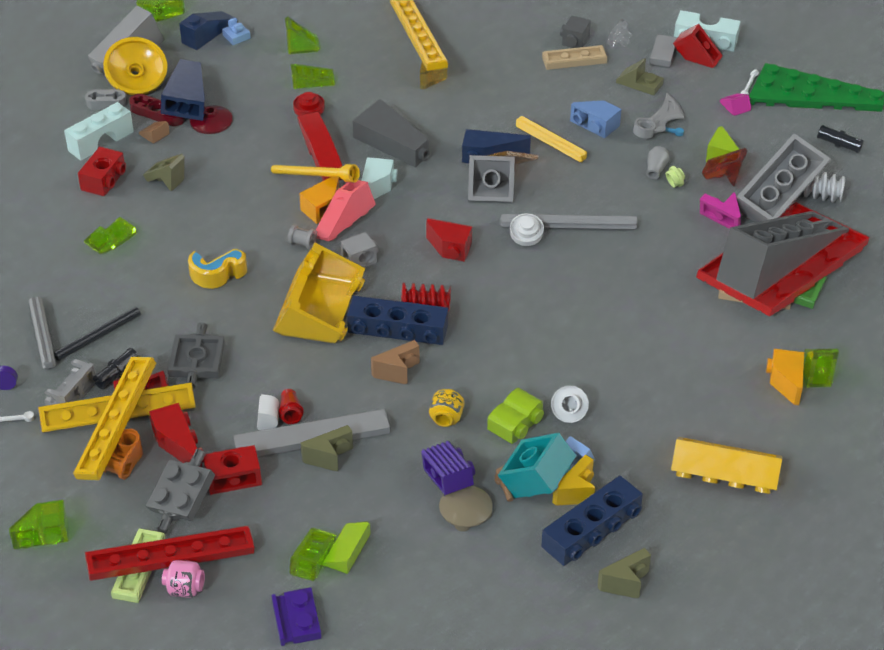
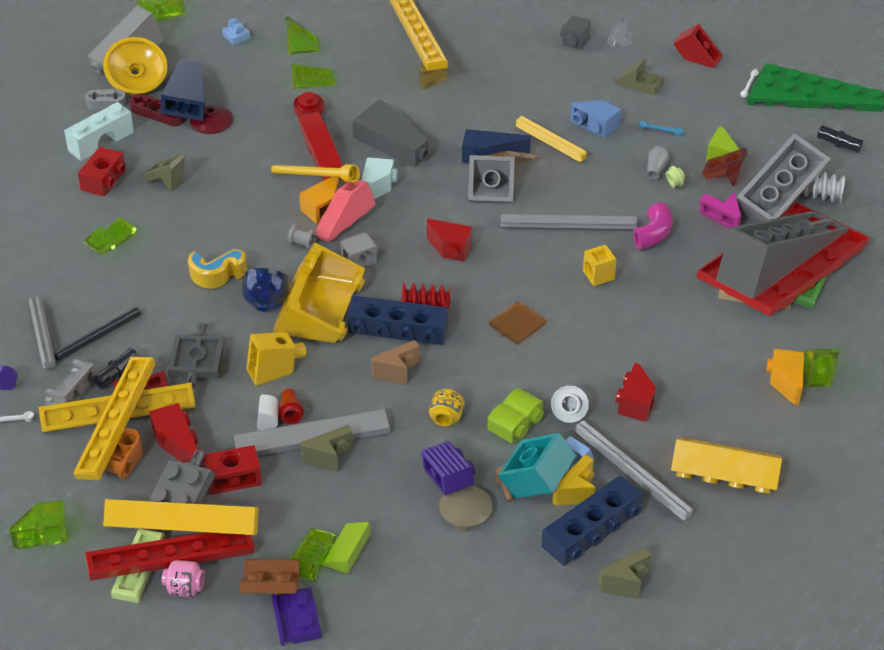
(155, 131): medium nougat slope -> none
(181, 516): none -> yellow tile
(202, 28): dark blue slope -> none
(265, 289): none -> clear blue cylinder
(271, 576): none -> dark orange bracket
(272, 356): none -> yellow torso
(517, 322): none -> clear orange piece
(526, 229): white plate -> none
(574, 57): tan tile -> none
(599, 265): none -> yellow brick
(634, 470): none -> light grey axle
(637, 395): none -> red slope
(656, 123): light grey piece -> none
(658, 228): none -> dark pink cylinder
(663, 51): light grey tile -> none
(722, 34): light aqua arch -> none
(736, 103): dark pink slope -> none

